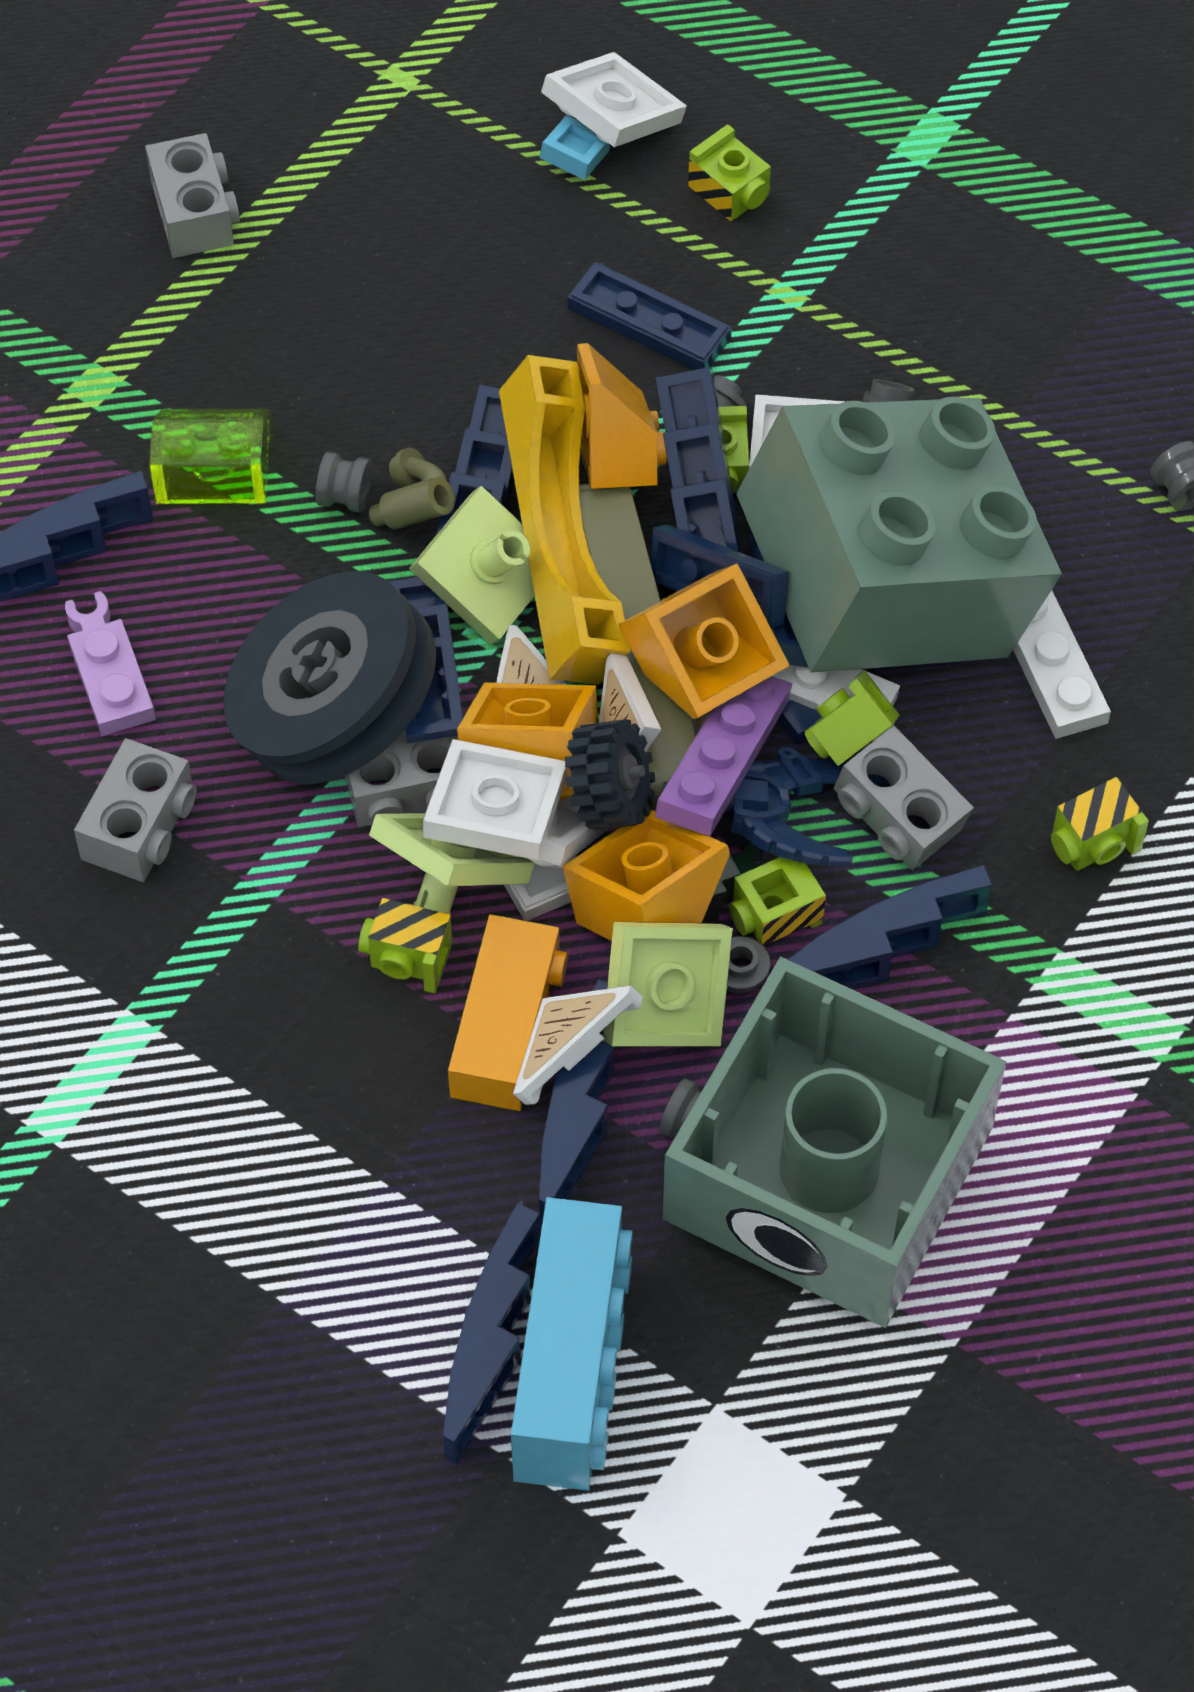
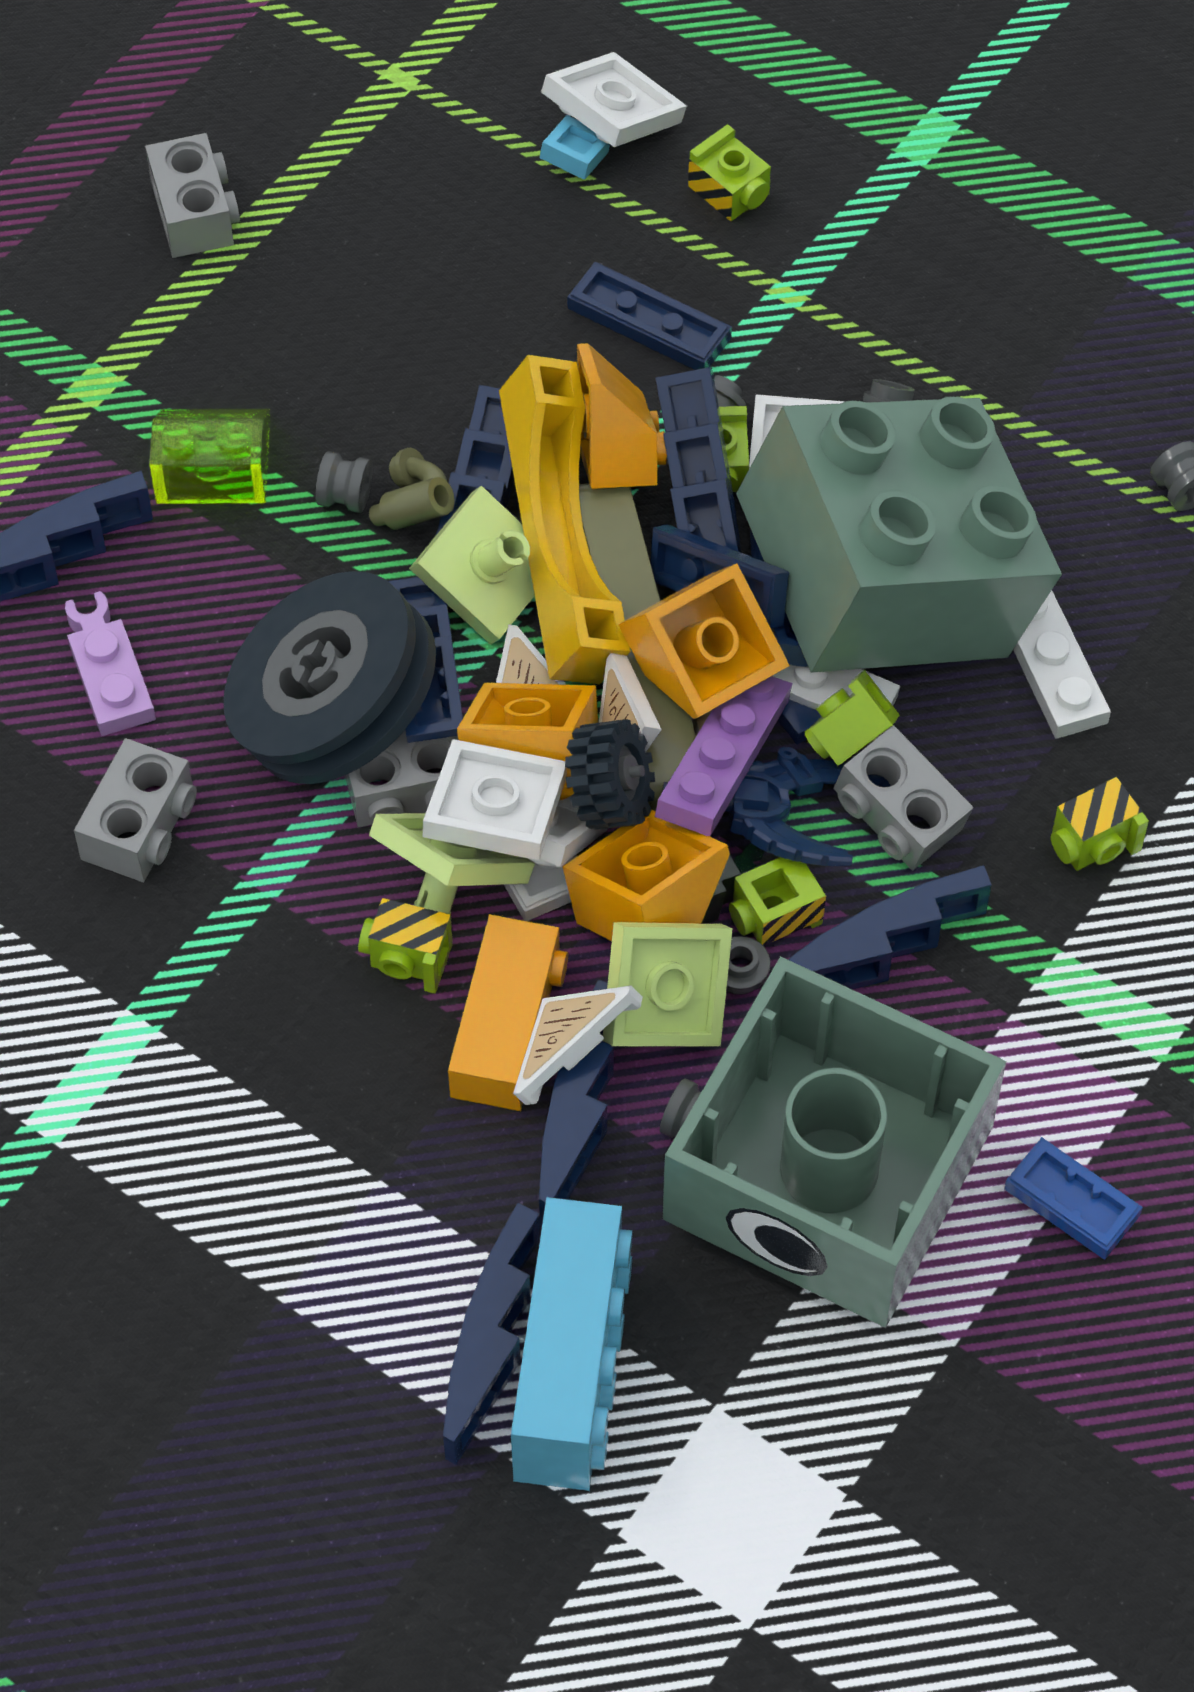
(1073, 1198): none -> blue plate

